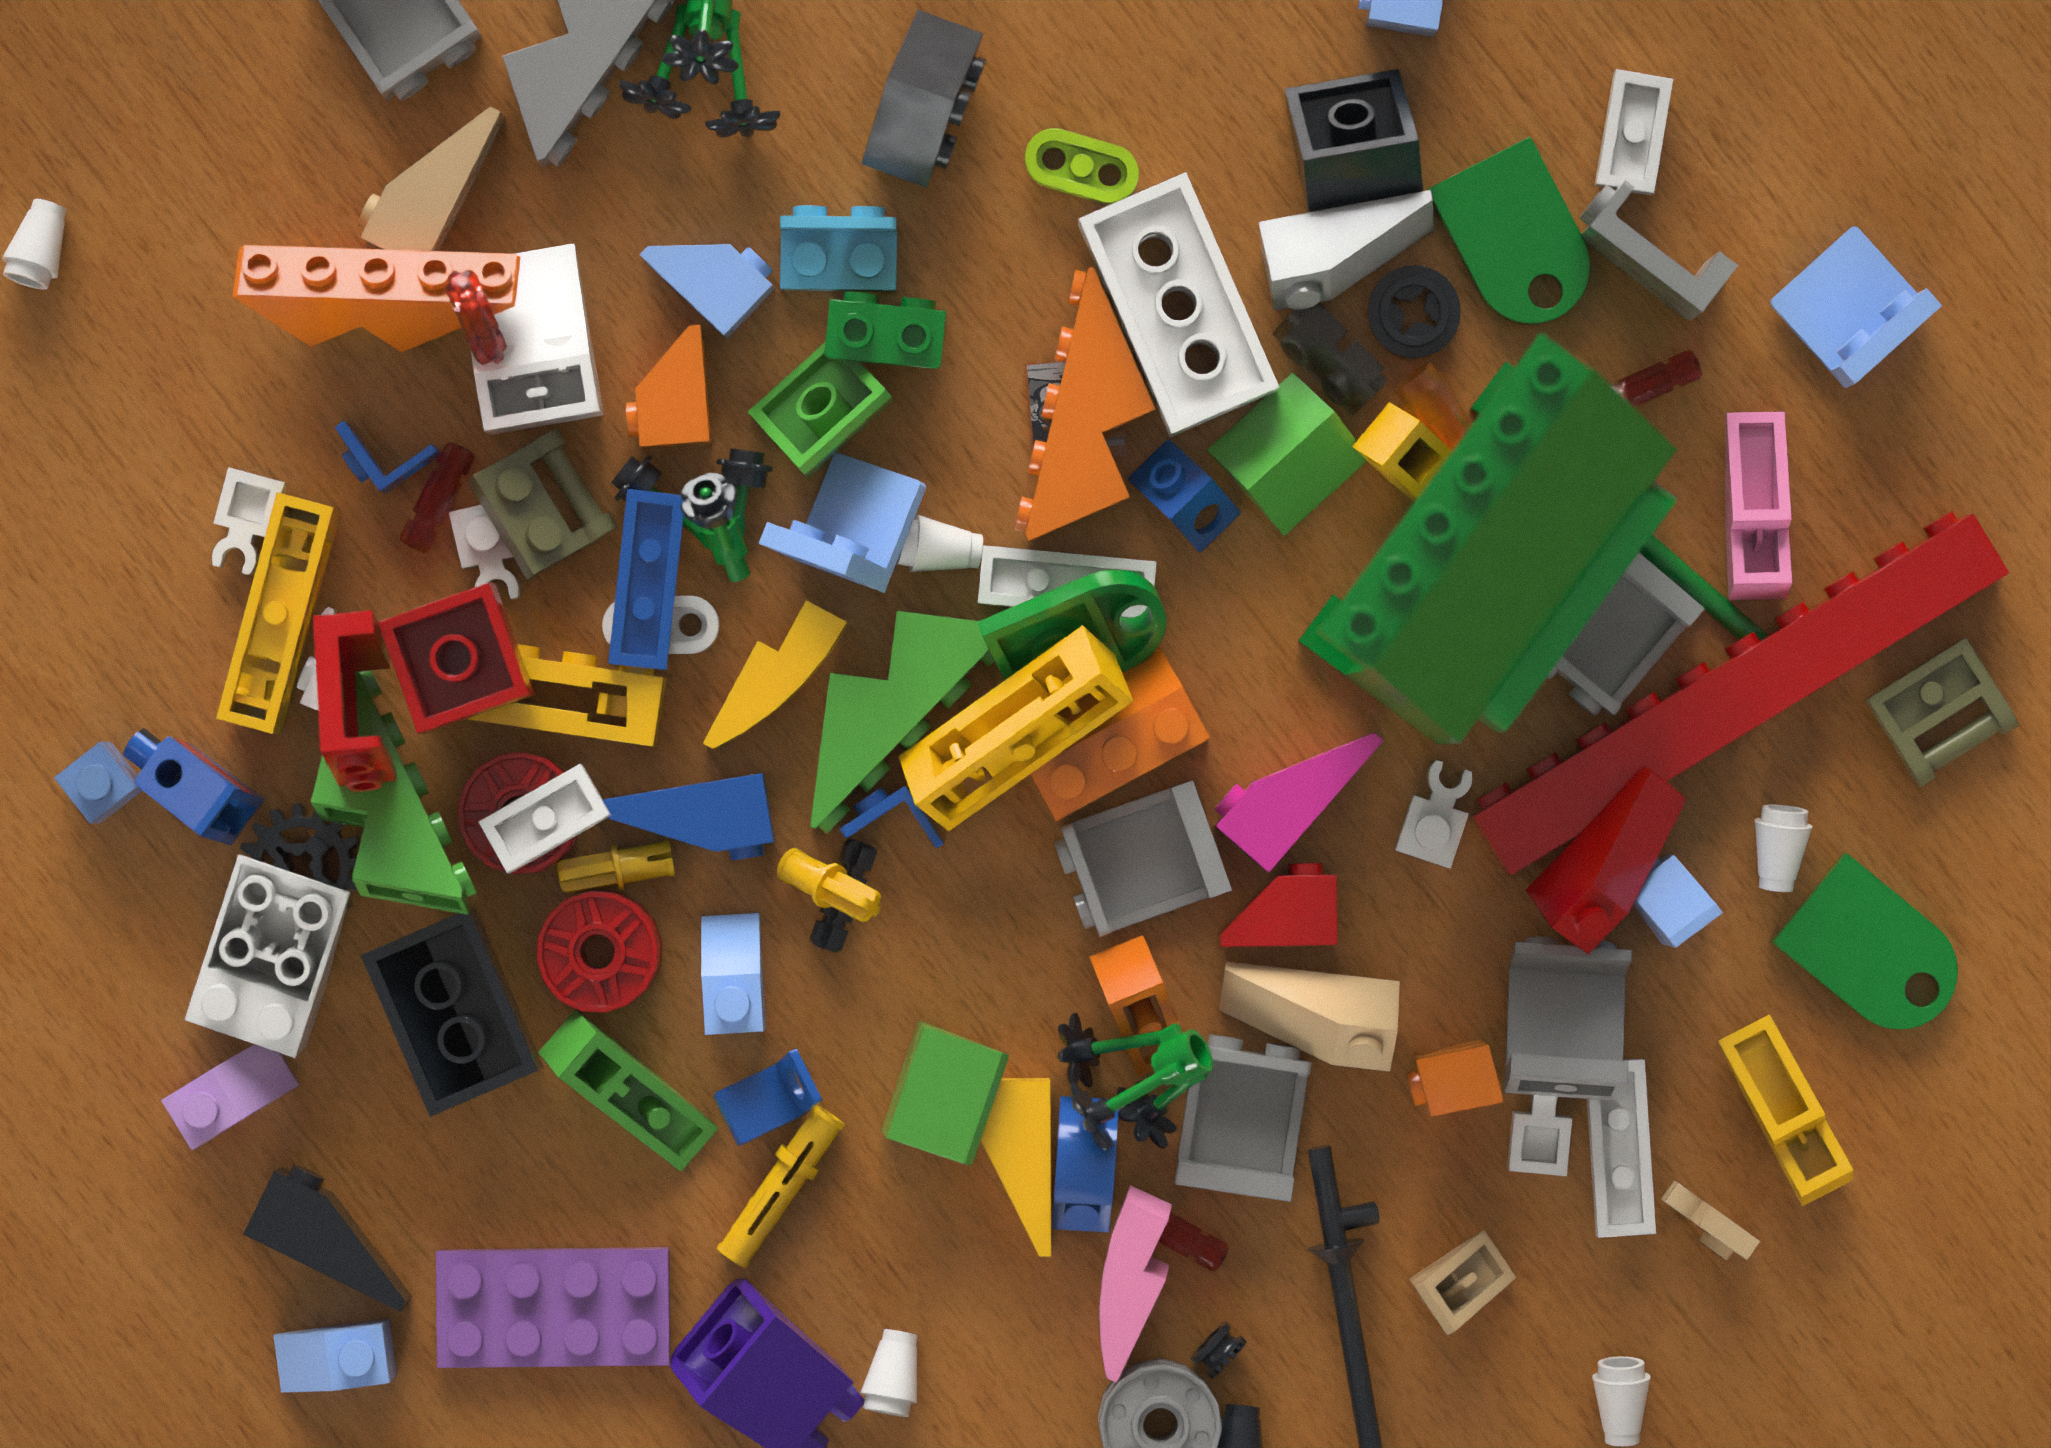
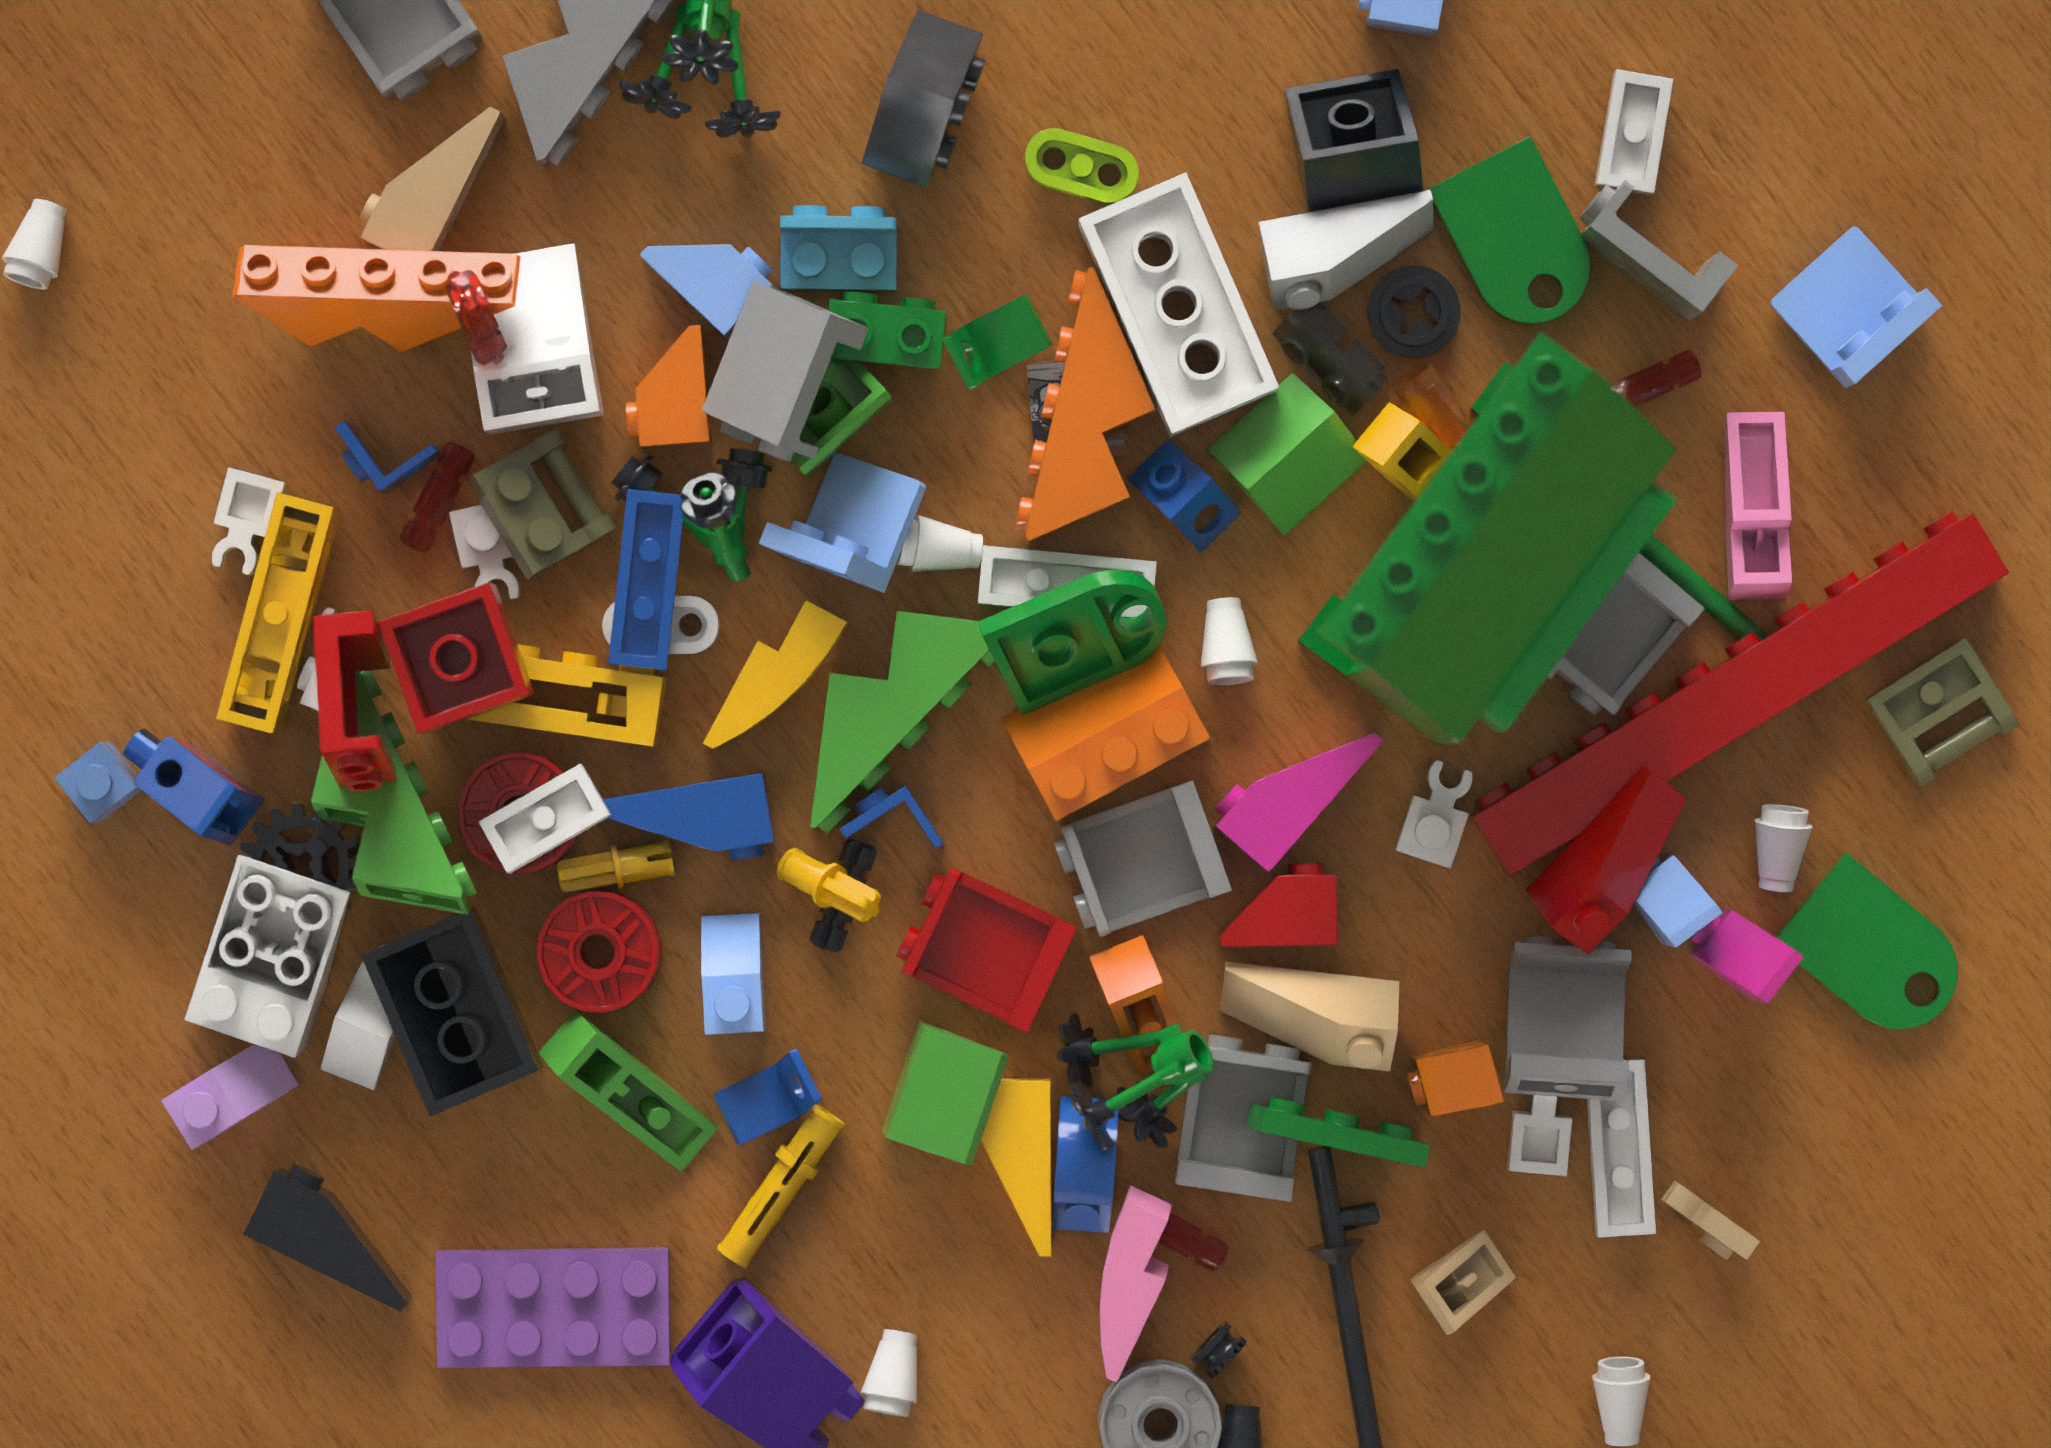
(336, 1357): light blue slope -> none
(359, 1035): none -> white slope
(776, 369): none -> light grey panel
(986, 947): none -> red panel
(997, 341): none -> green bracket
(1014, 728): yellow brick -> none
(1227, 645): none -> white cone
(1338, 1131): none -> green plate
(1744, 956): none -> dark pink slope
(1786, 1110): yellow slope -> none

